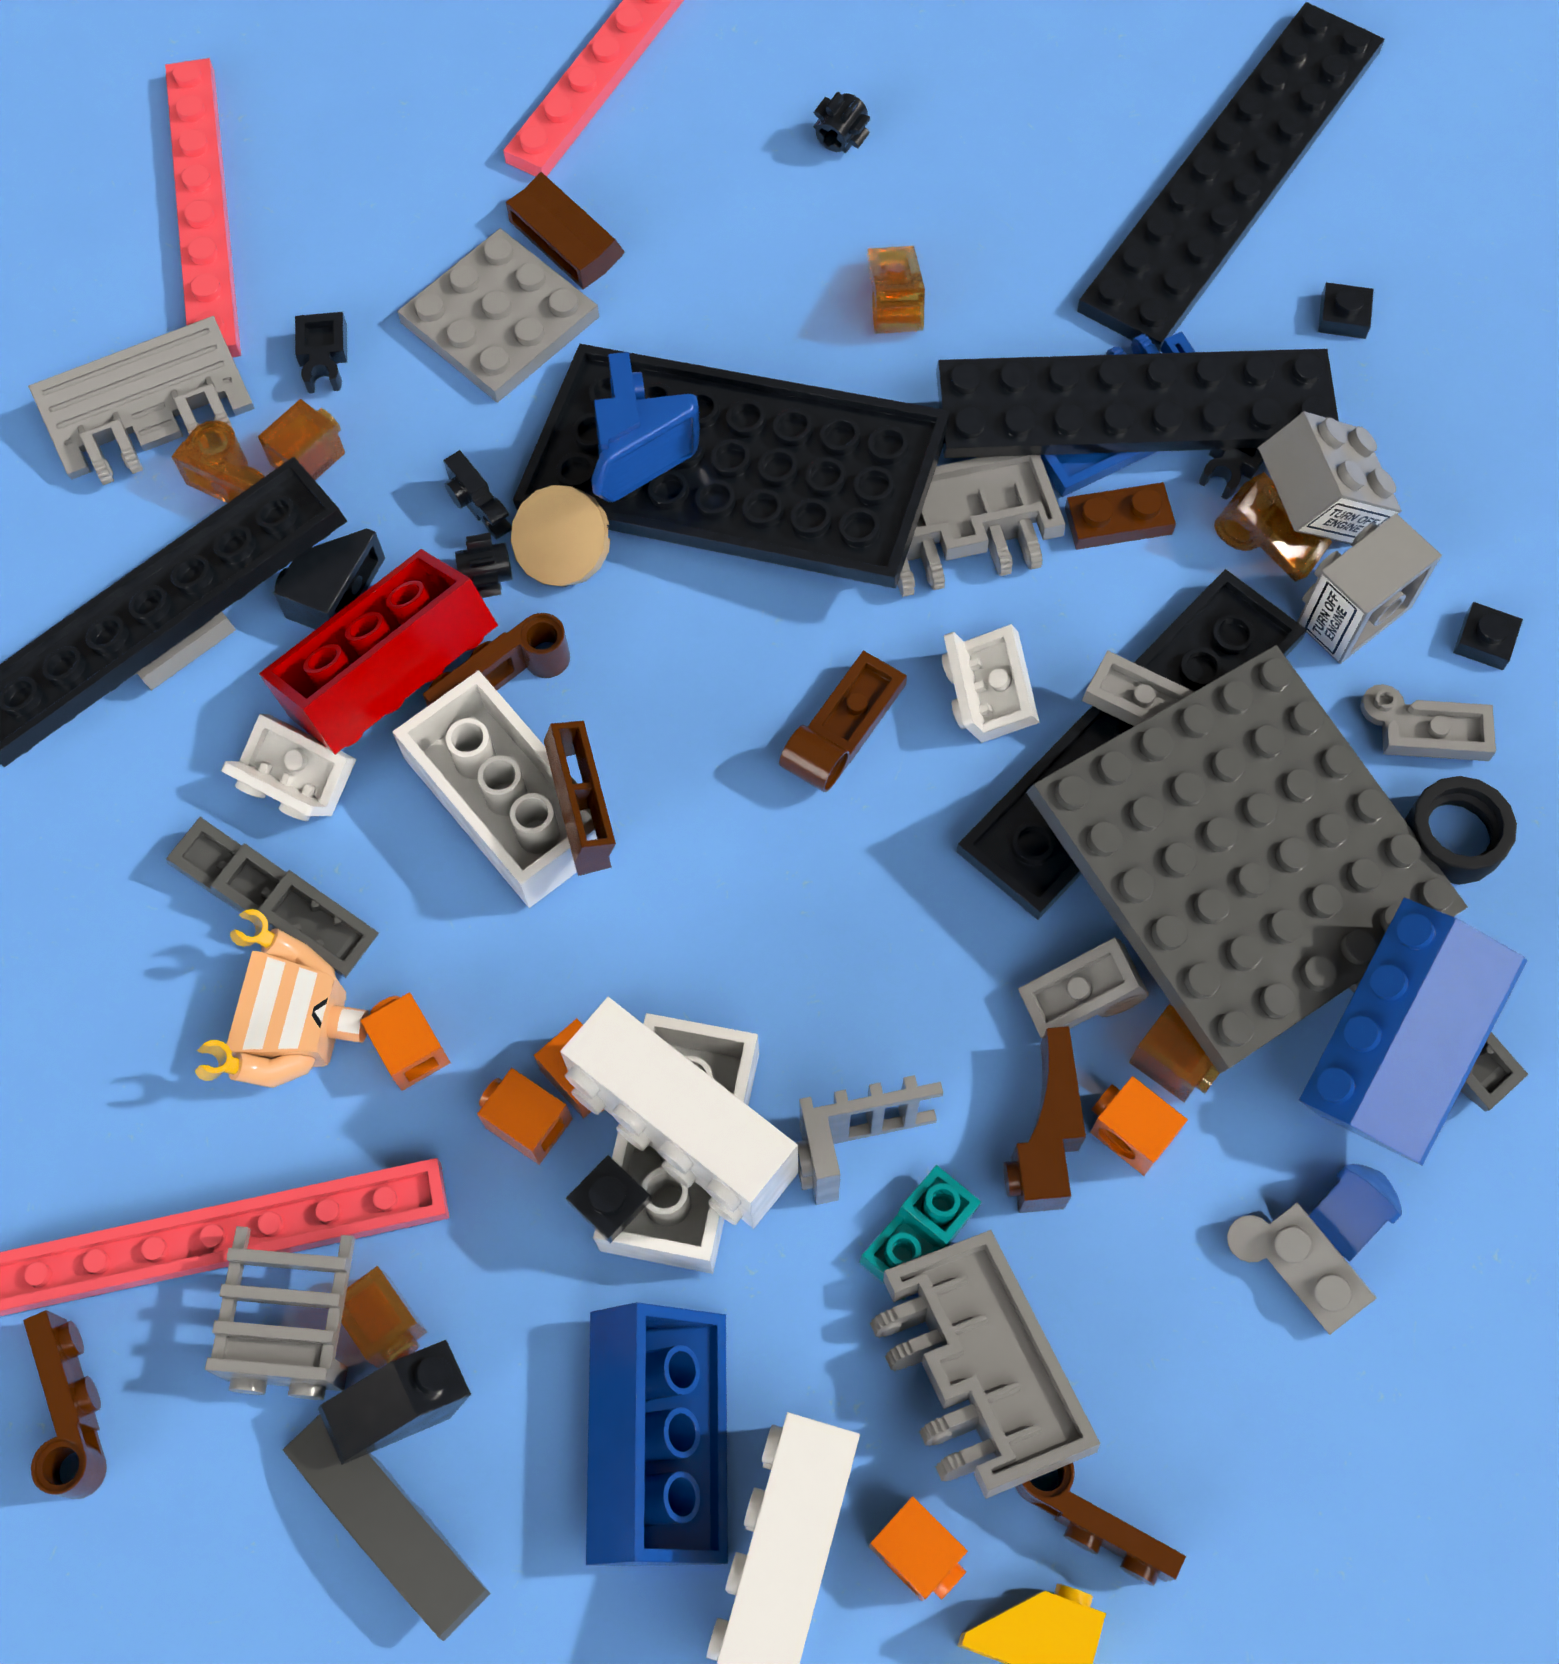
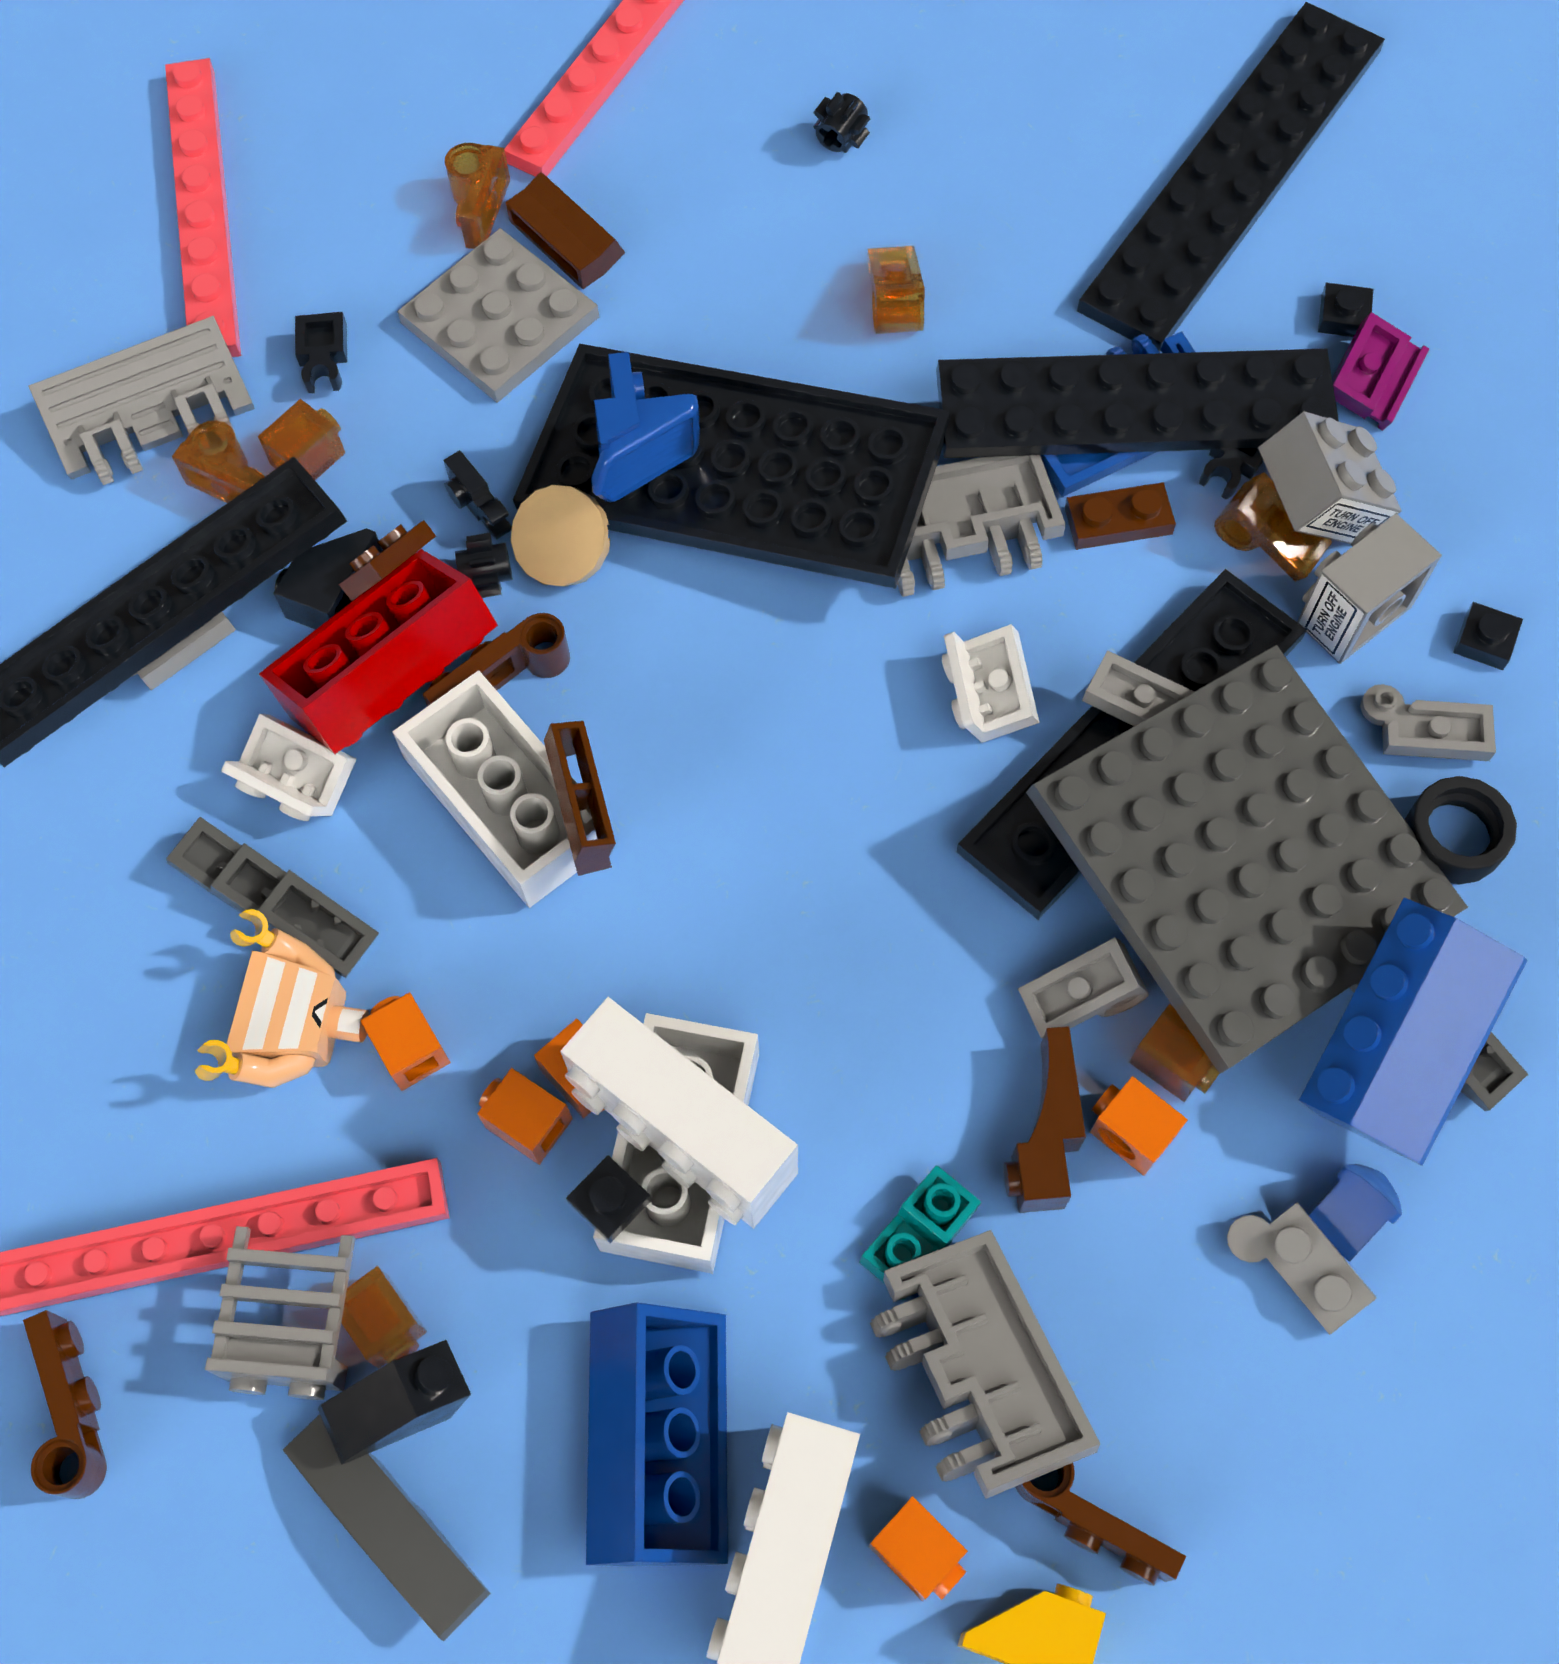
(375, 565): none -> reddish brown plate
(478, 185): none -> clear orange plate
(830, 1125): light grey plate -> none
(843, 723): reddish brown plate -> none
(1377, 370): none -> magenta plate

